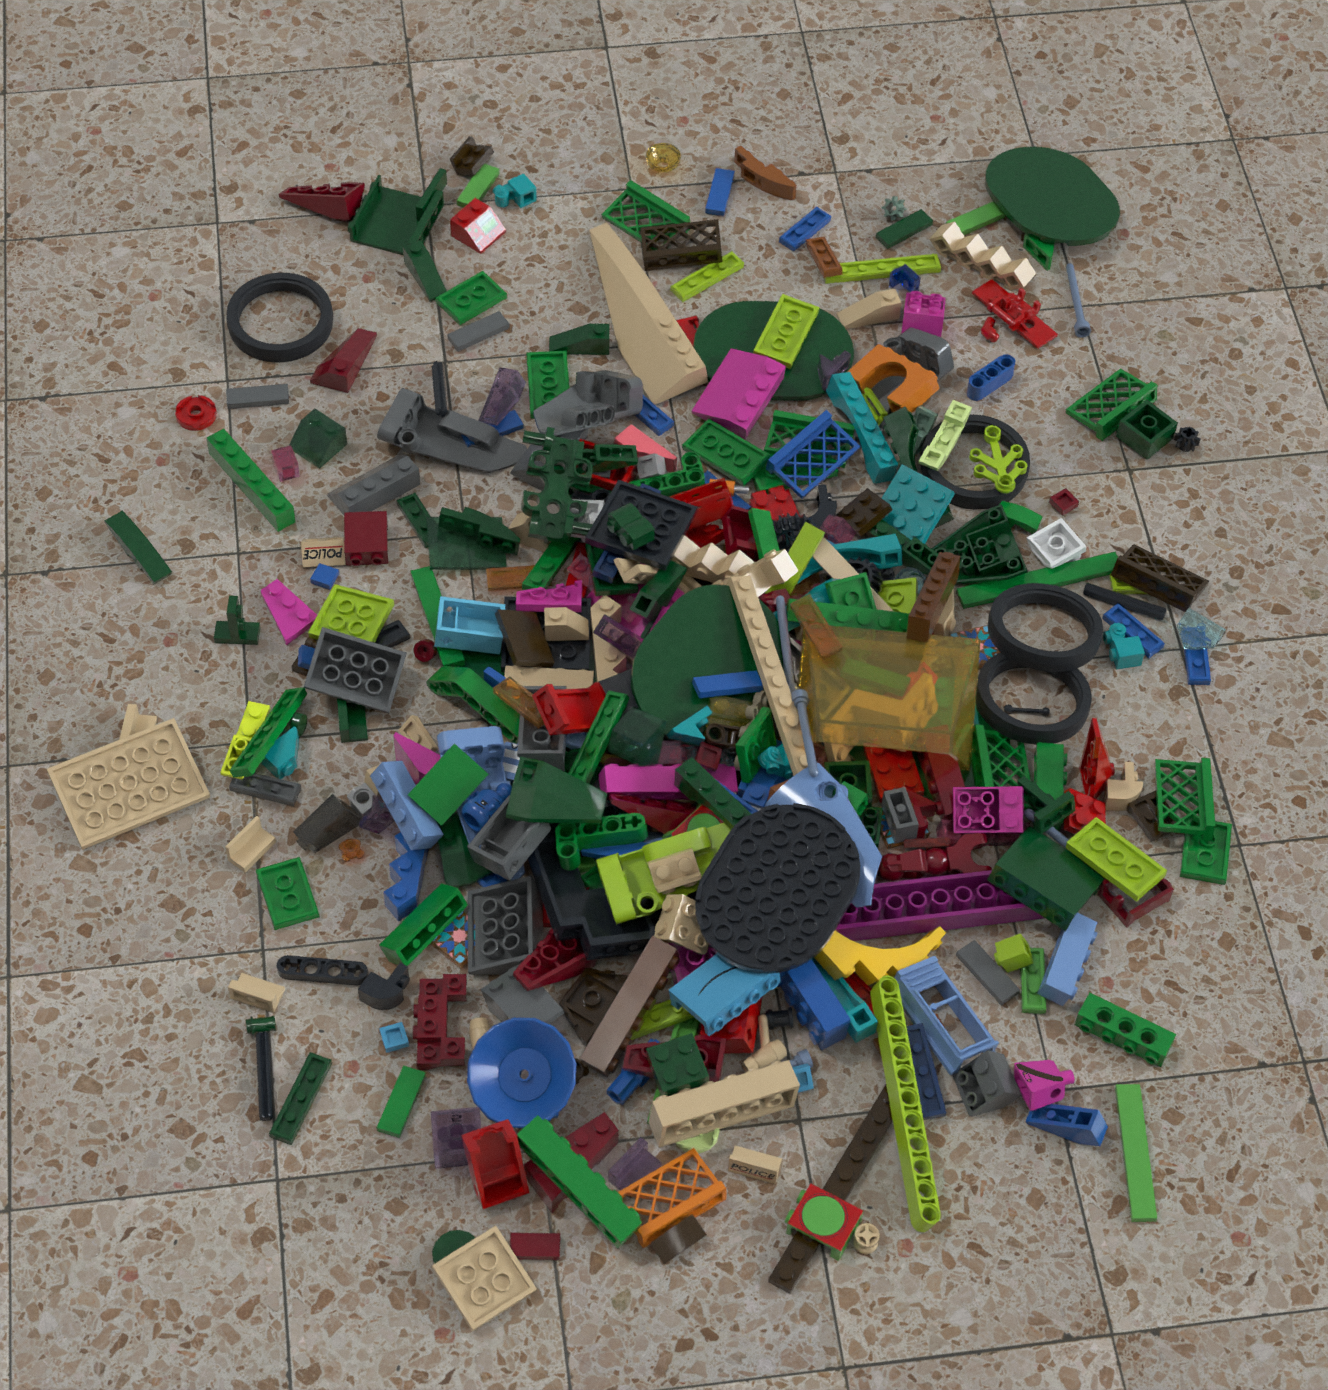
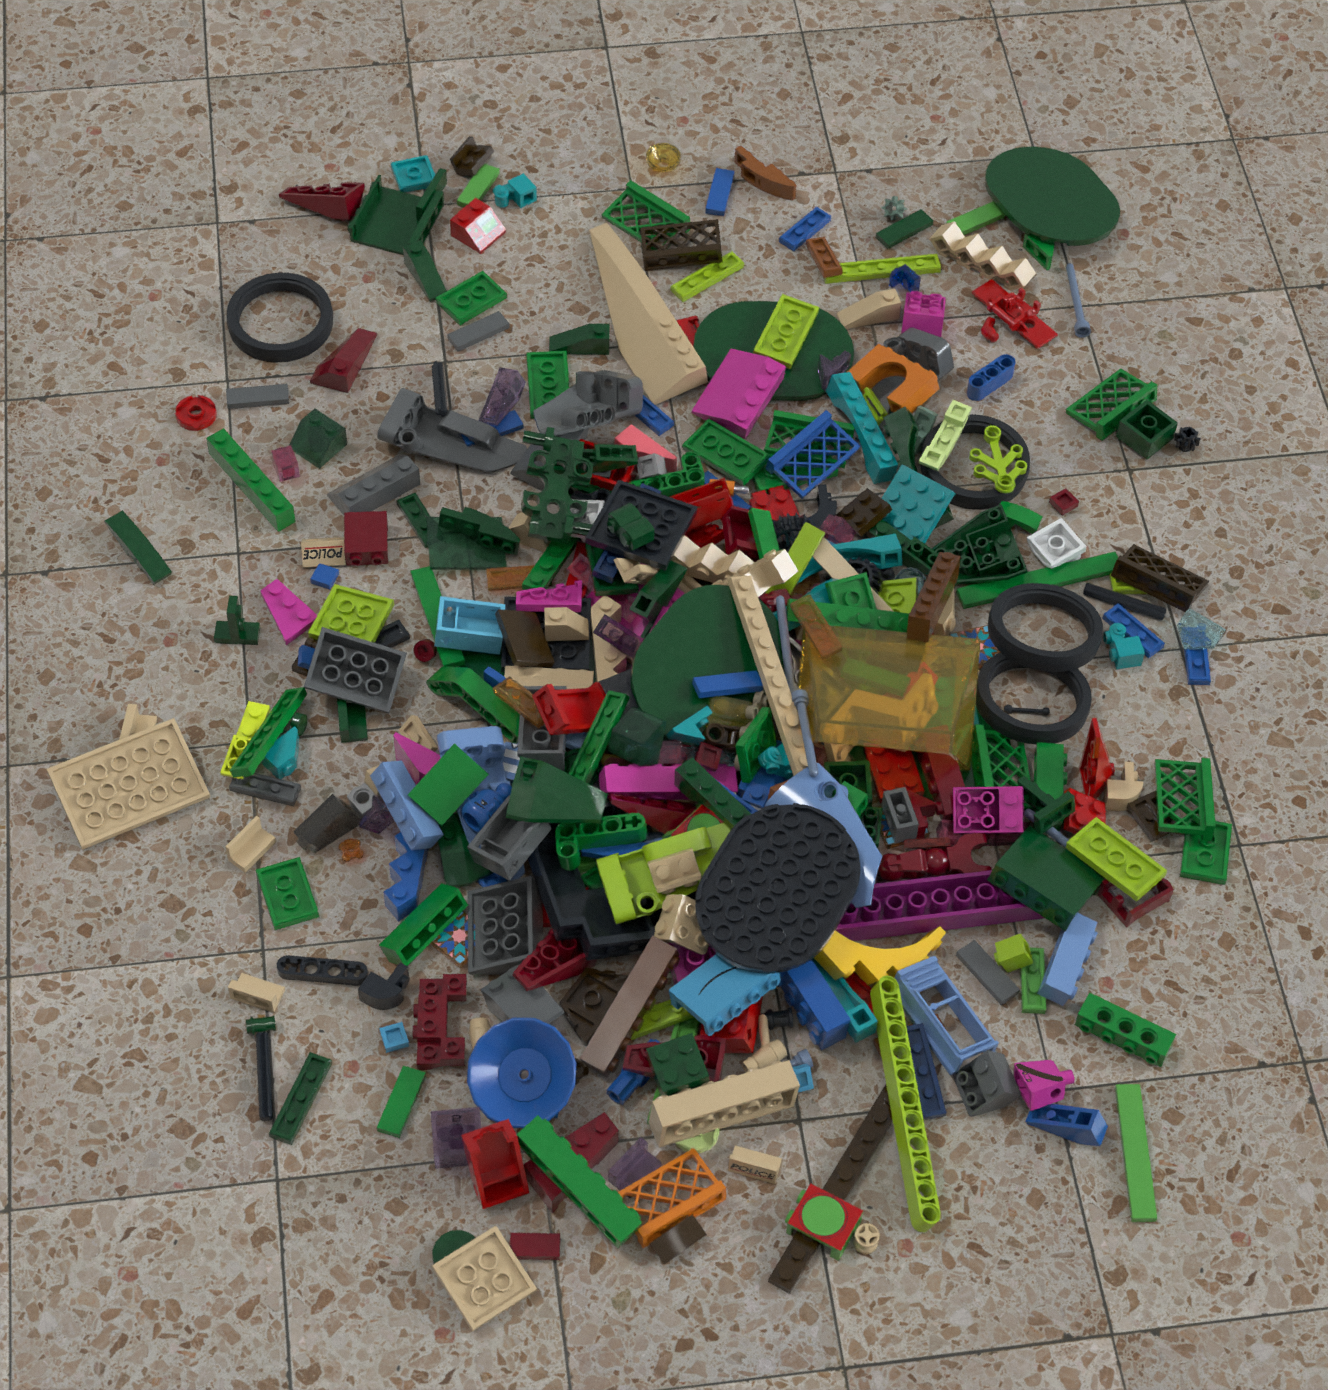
(413, 173): none -> teal tile

